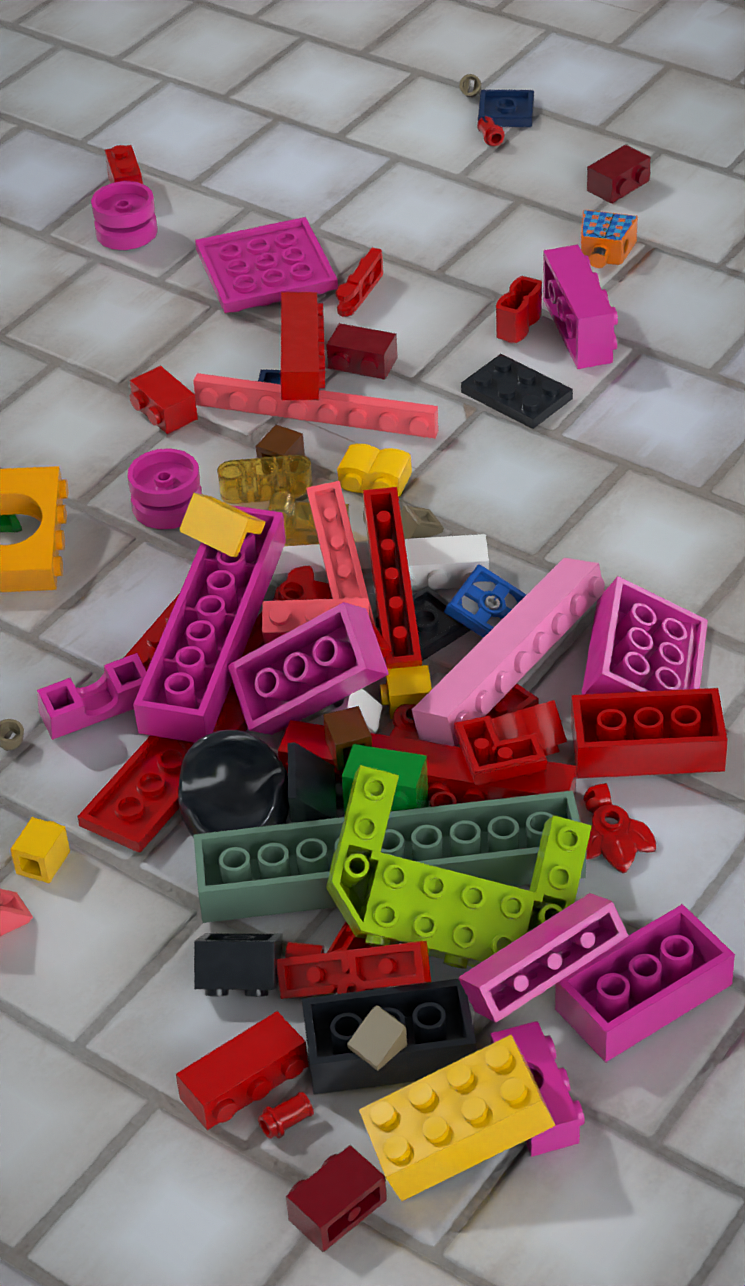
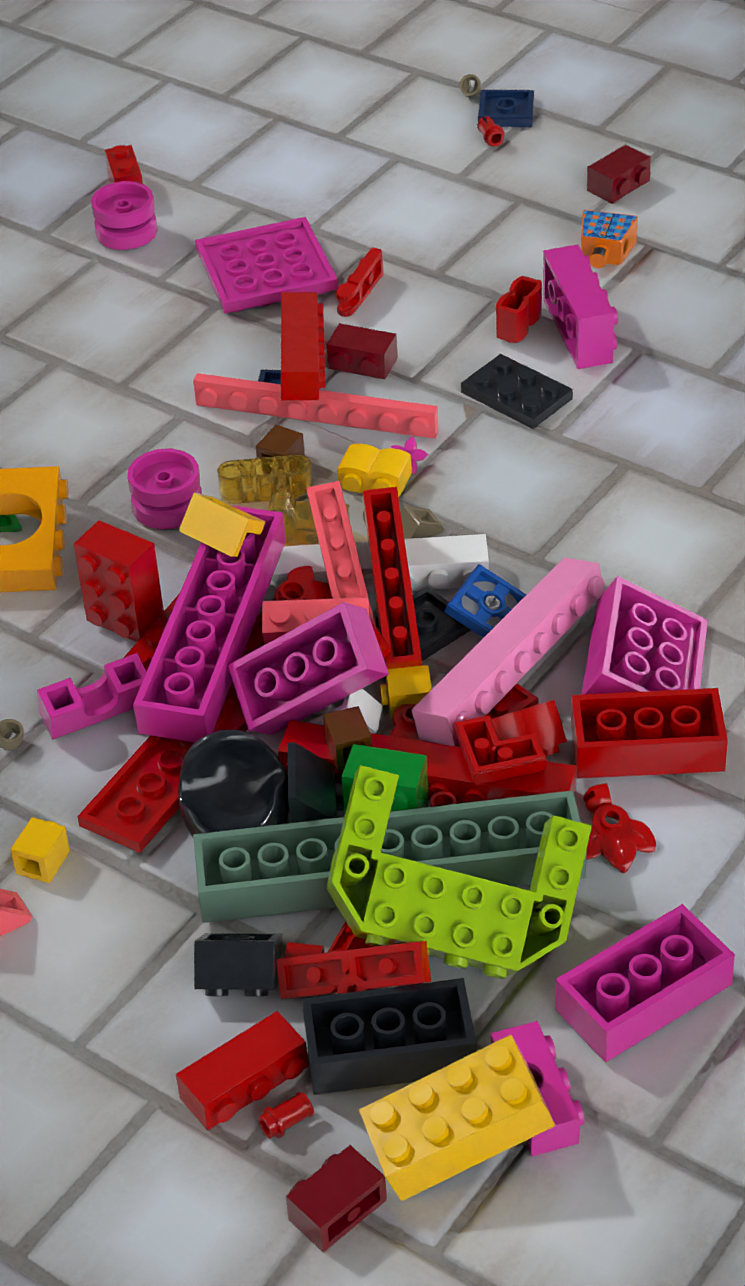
(118, 580): none -> red brick
(163, 399): red brick -> none
(378, 1038): dark tan slope -> none
(416, 454): none -> dark pink plant
(543, 957): dark pink brick -> none

